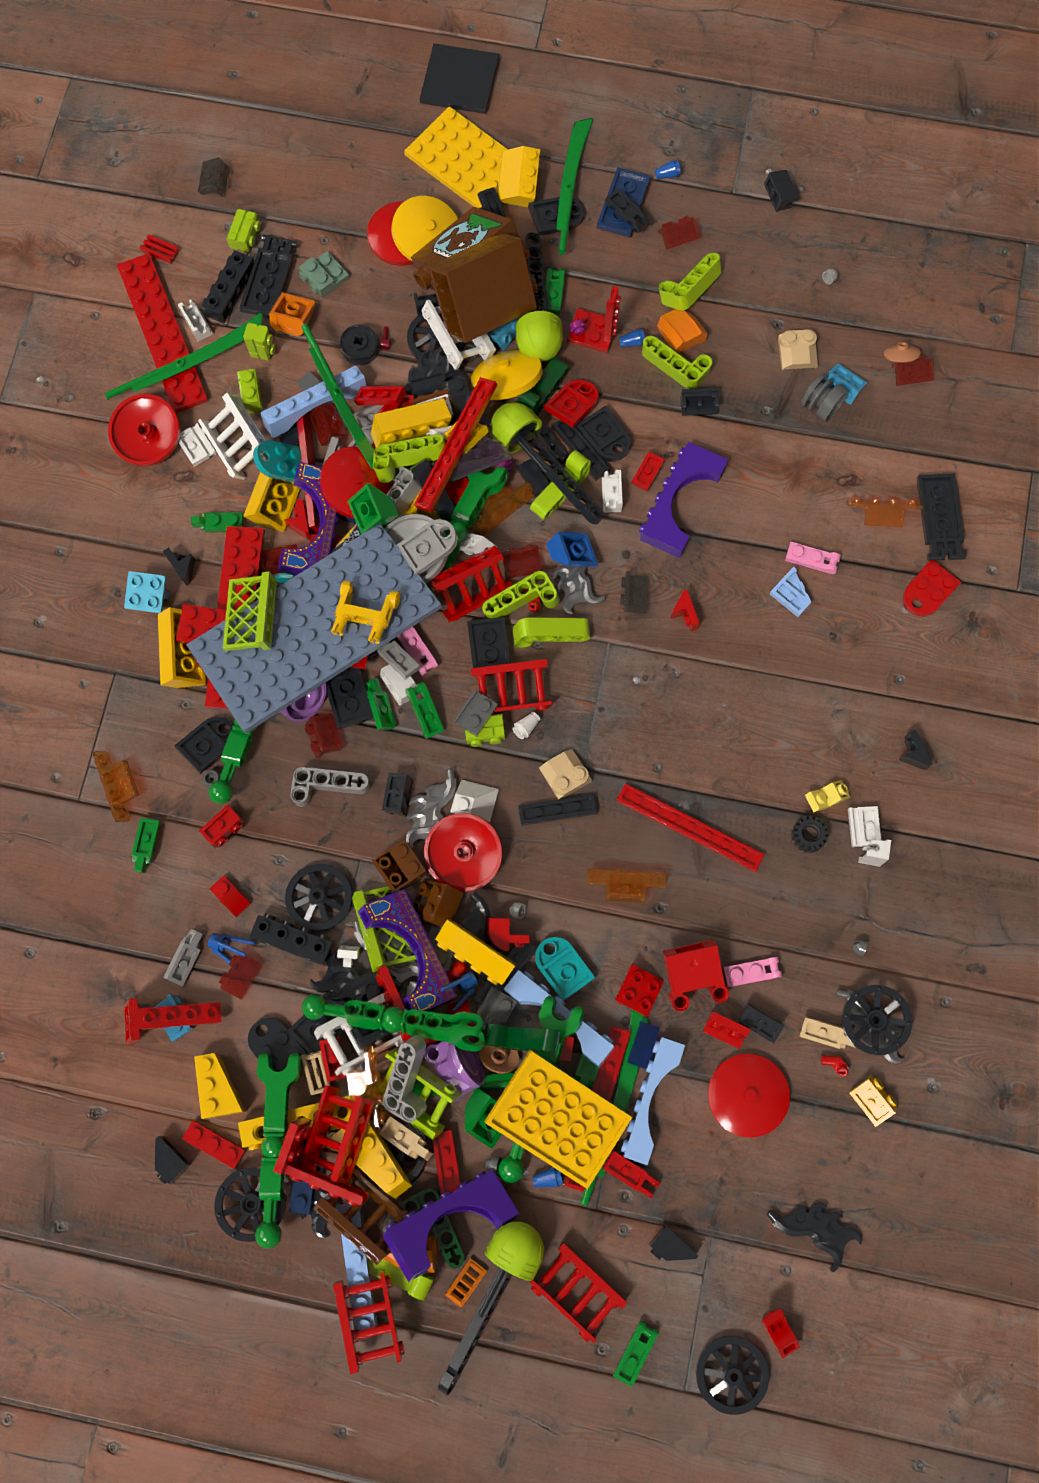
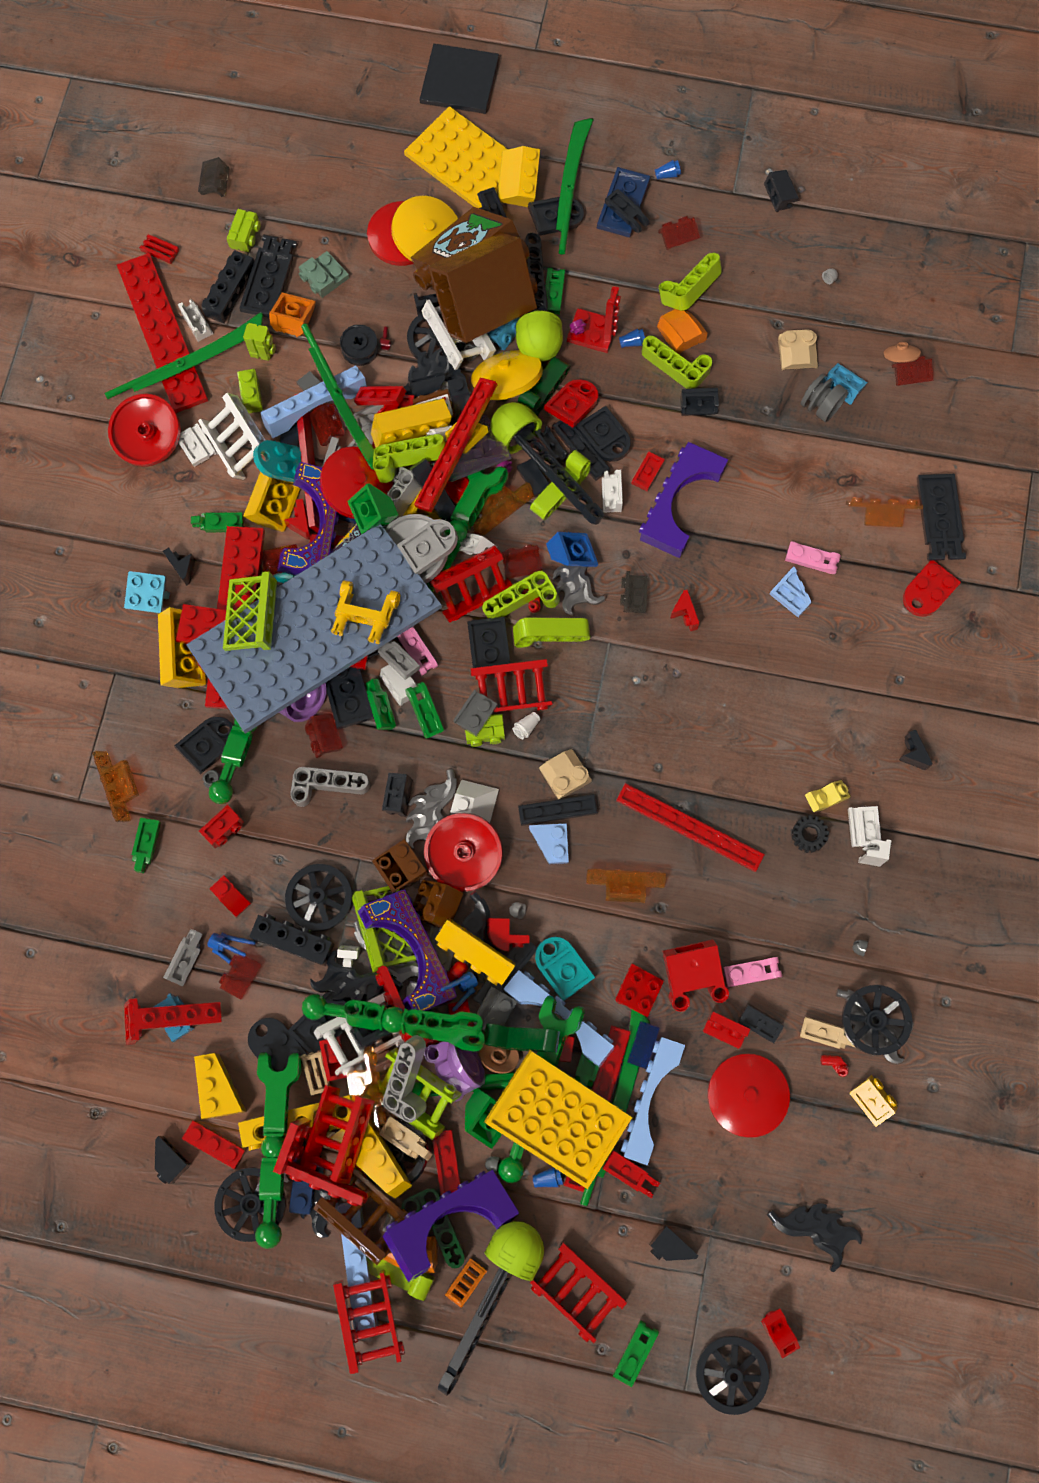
(552, 841): none -> light blue wing

